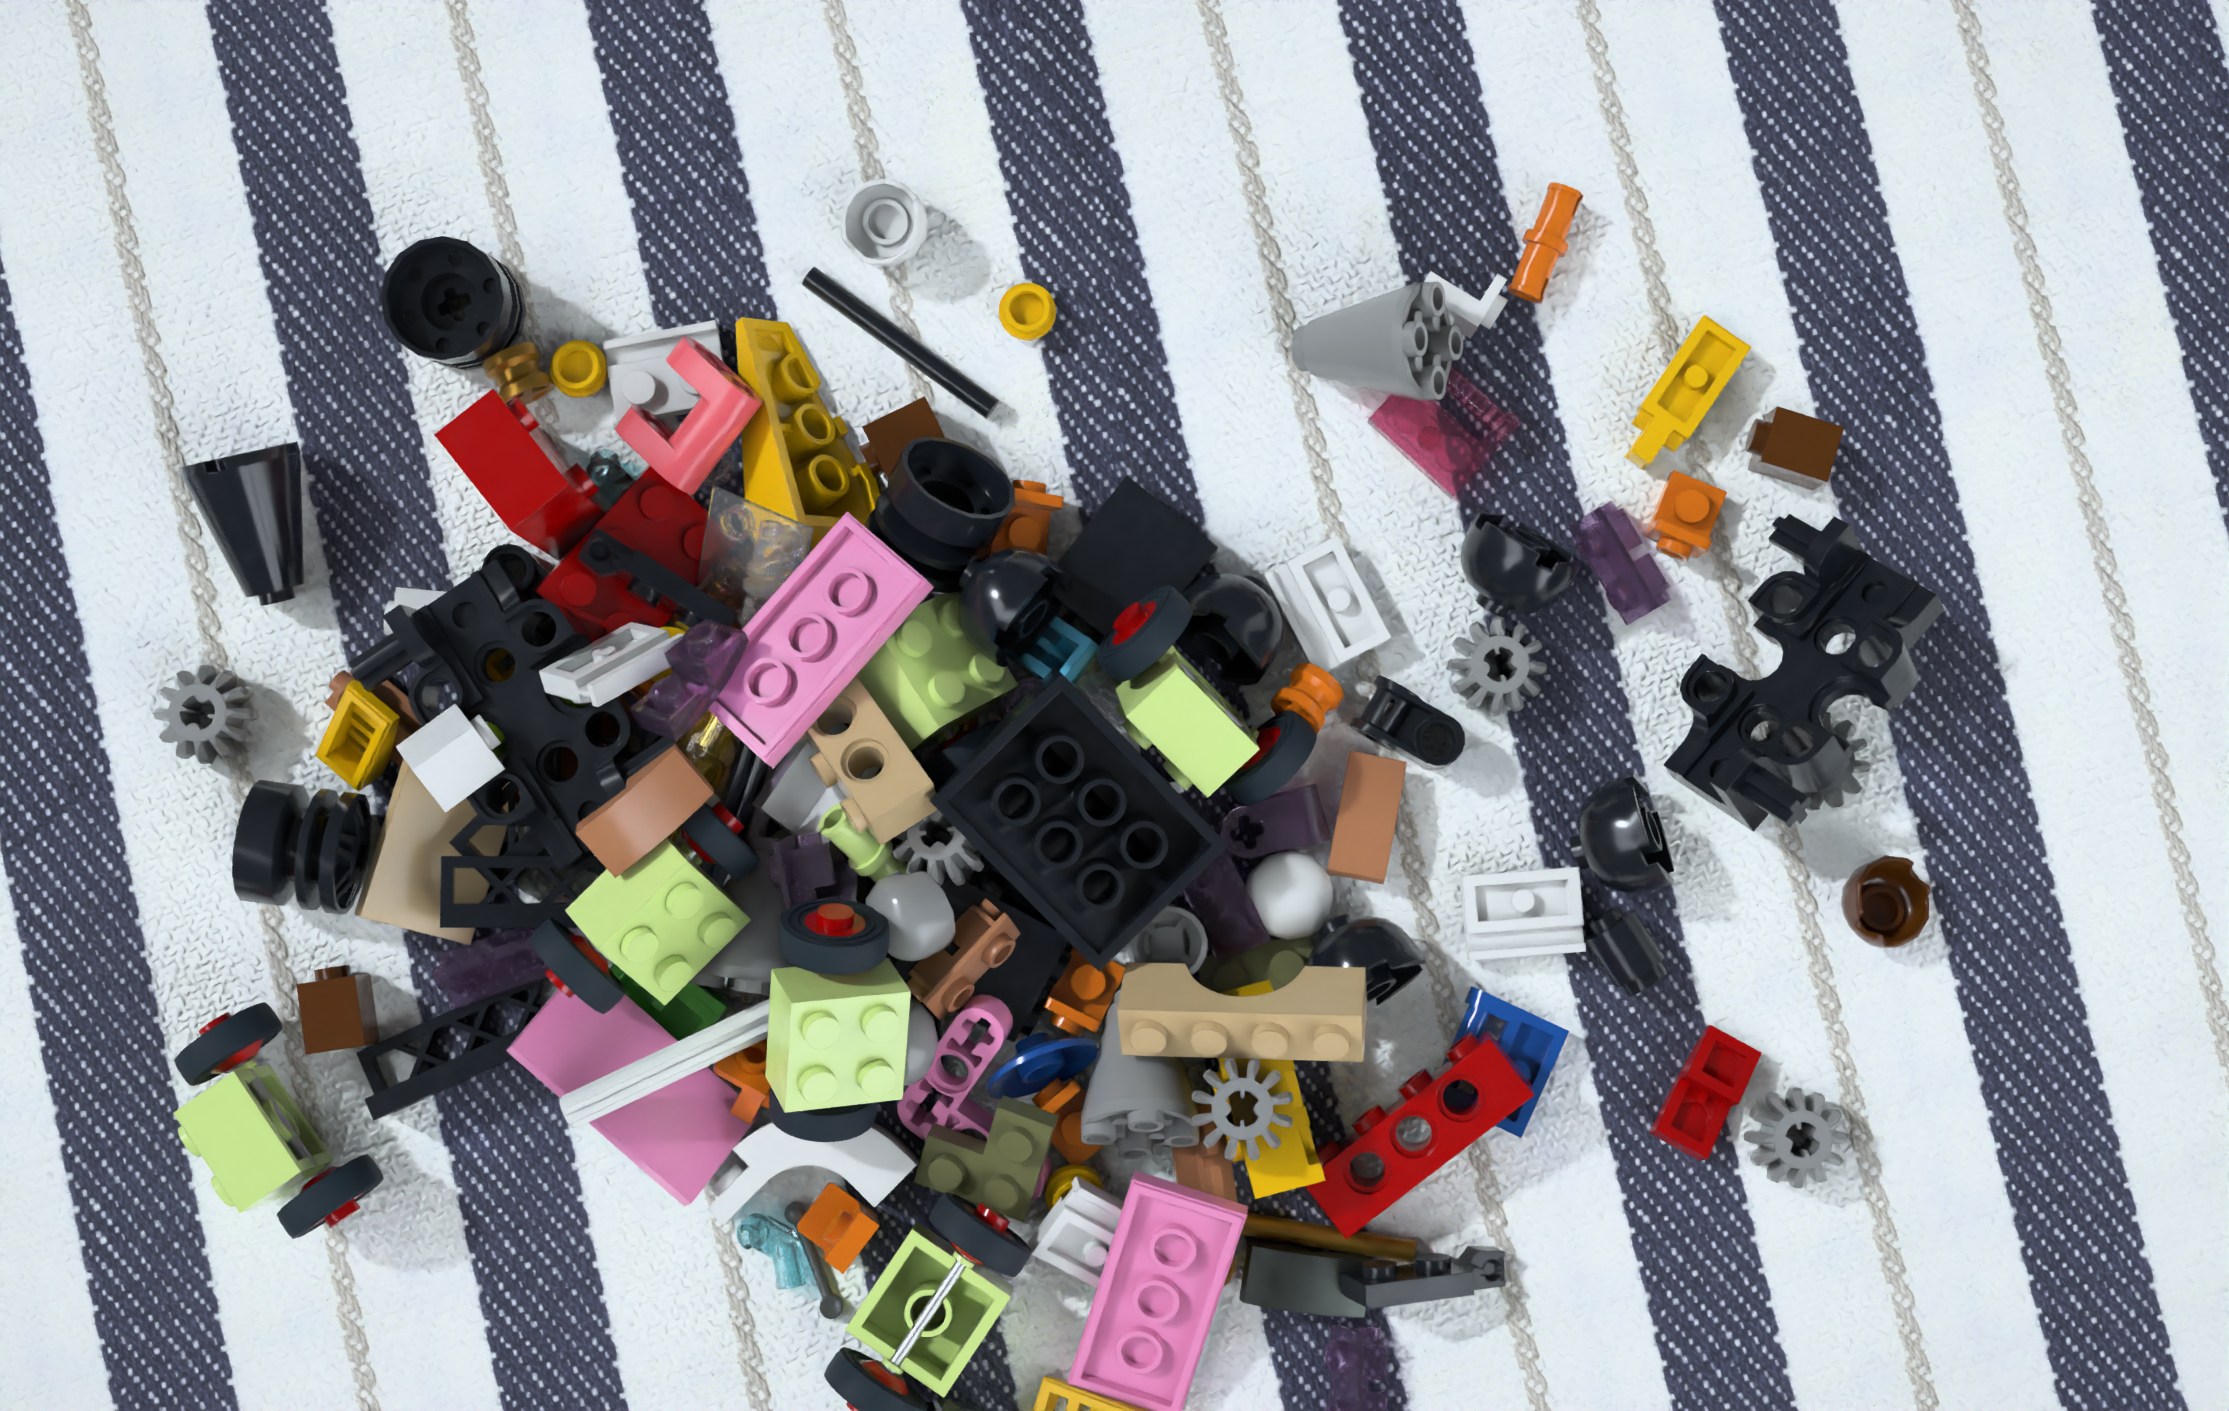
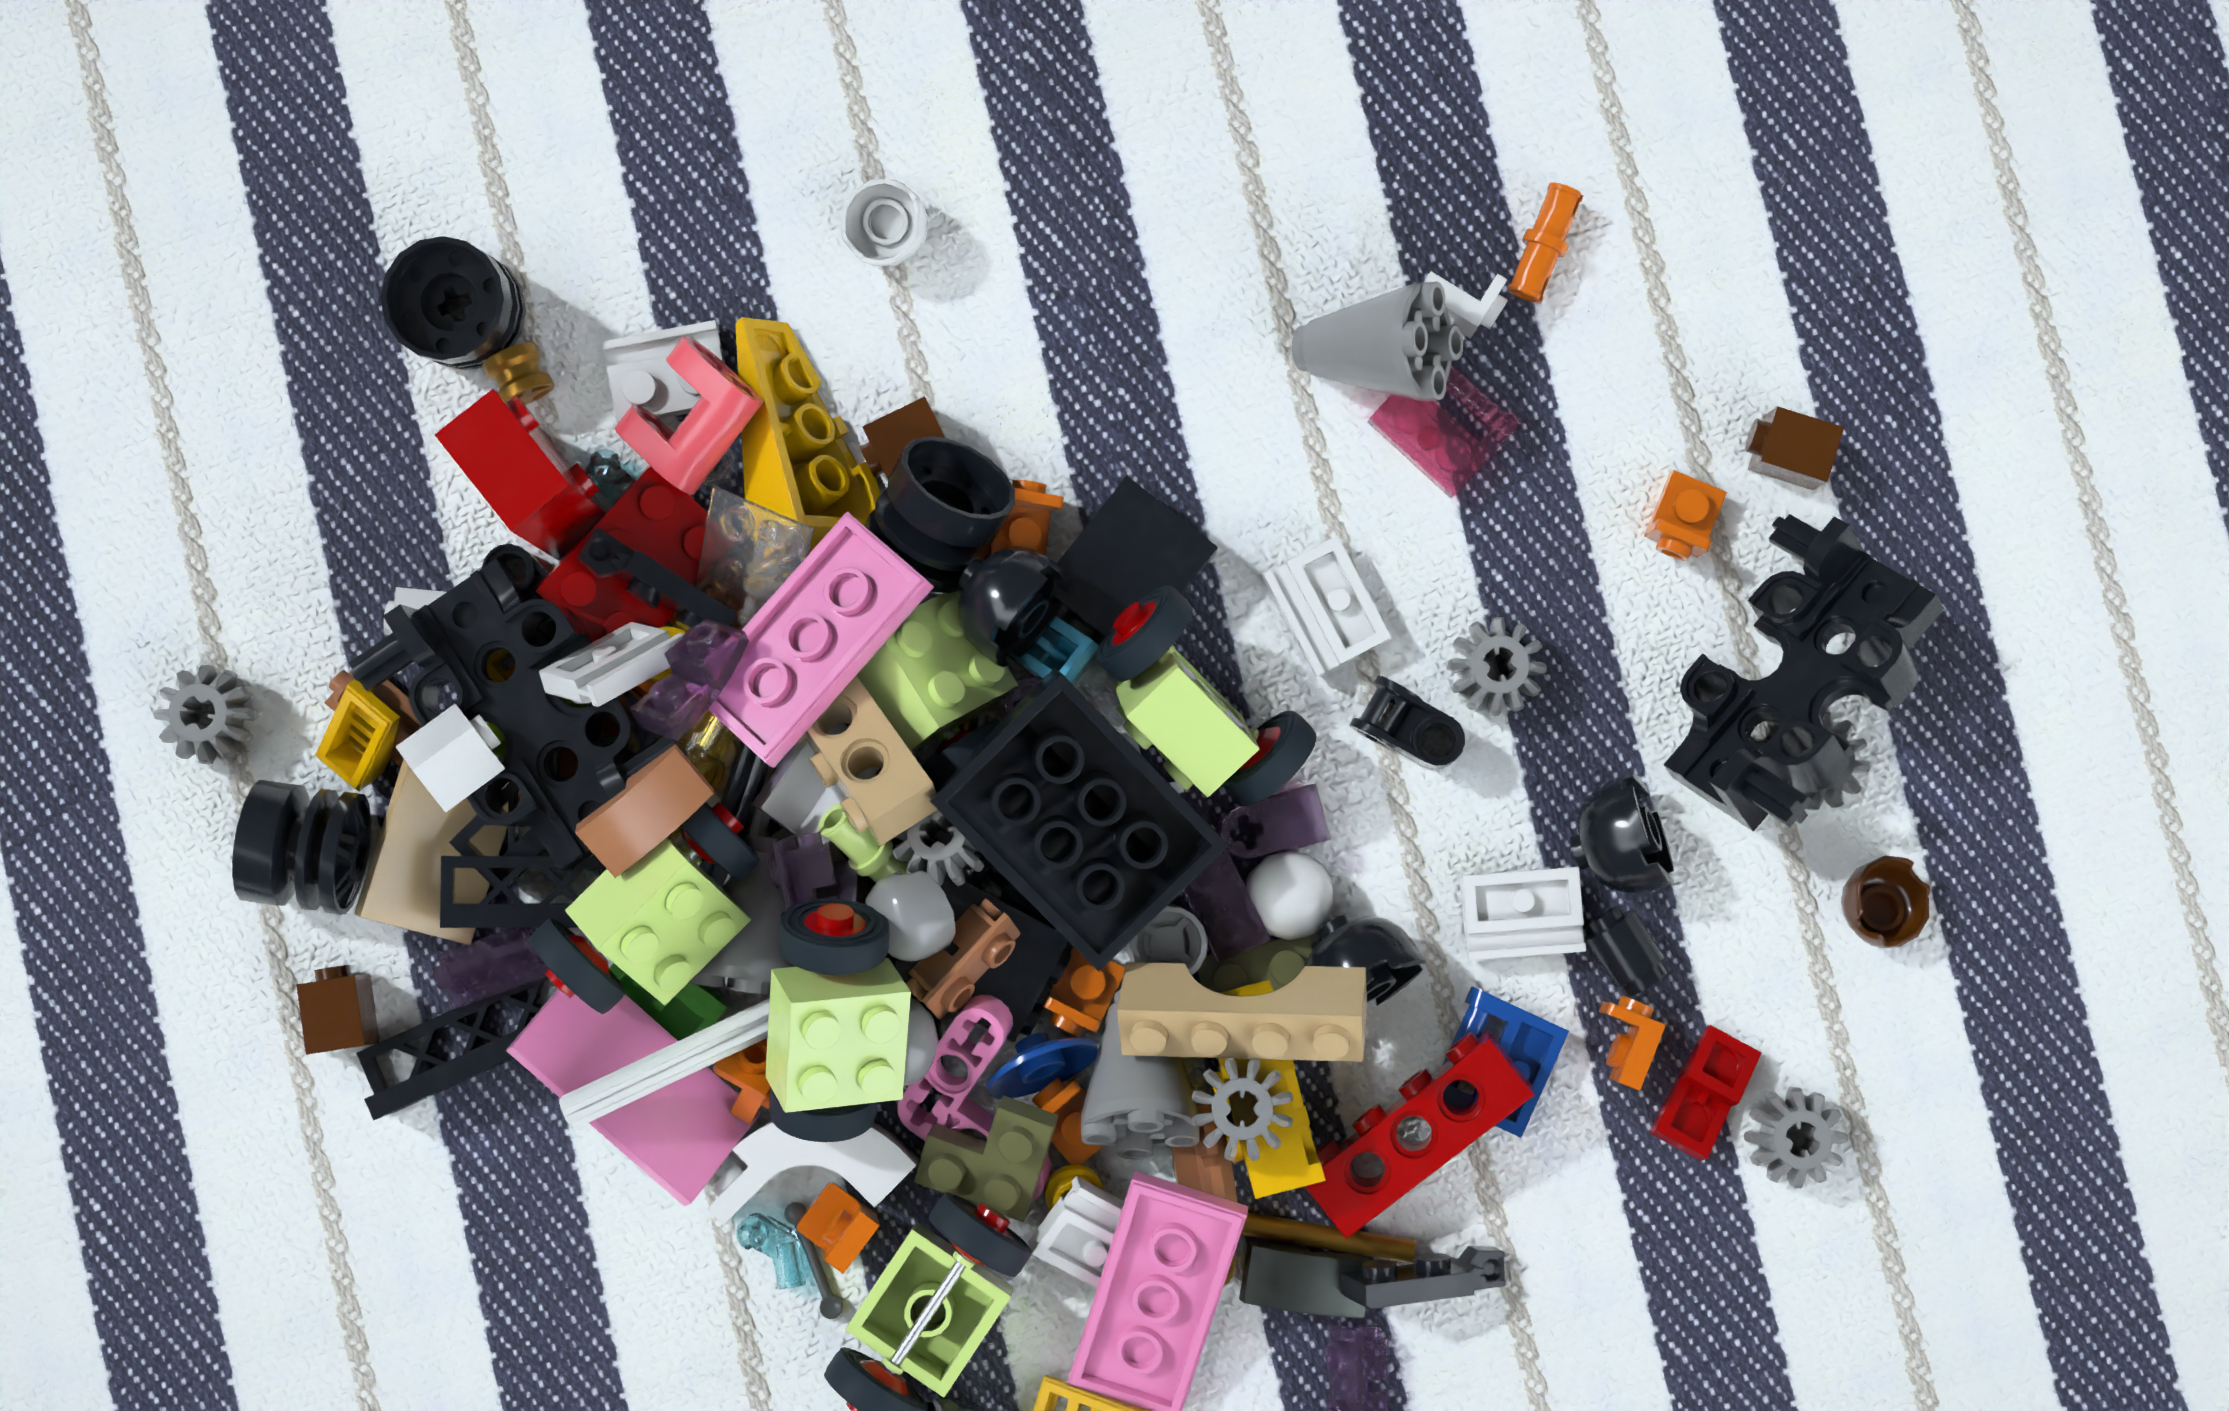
(255, 517): black cone -> none
(257, 1133): brick -> none
(578, 369): yellow plate -> none
(900, 342): black bar -> none
(1027, 311): yellow plate -> none
(1233, 625): black cylinder -> none
(1309, 694): orange wheel -> none
(1366, 817): nougat slope -> none
(1514, 566): black cylinder -> none
(1630, 585): clear purple hinge -> none
(1633, 1052): none -> orange bracket
(1686, 390): yellow hinge -> none

